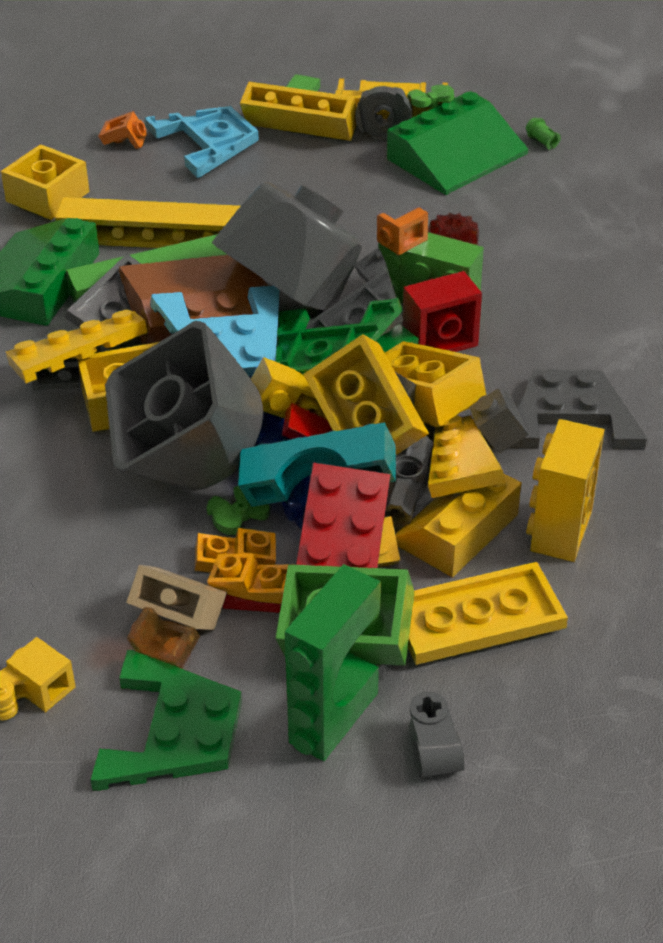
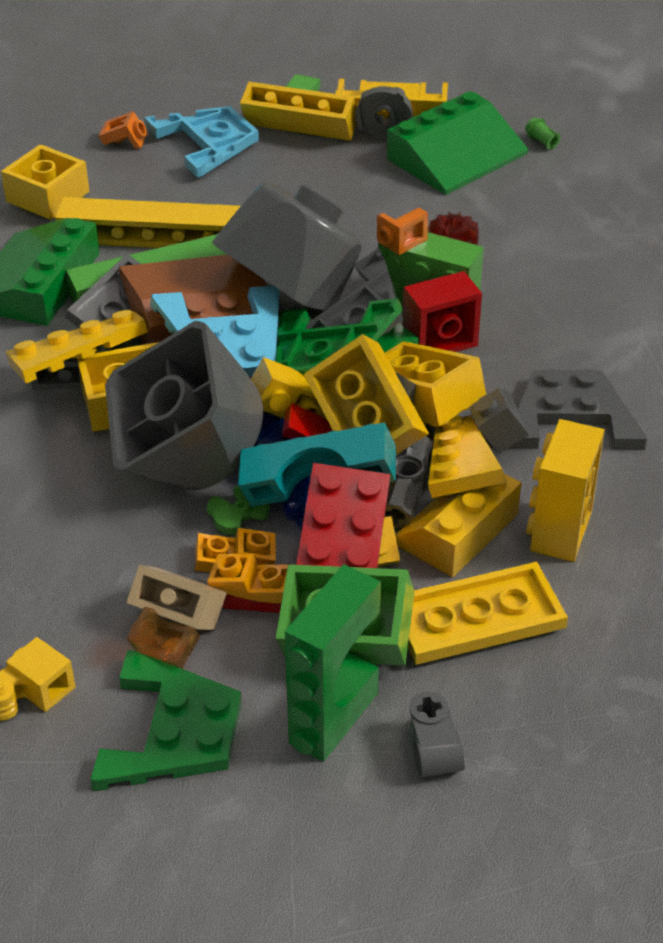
(431, 99): bright green piece -> none

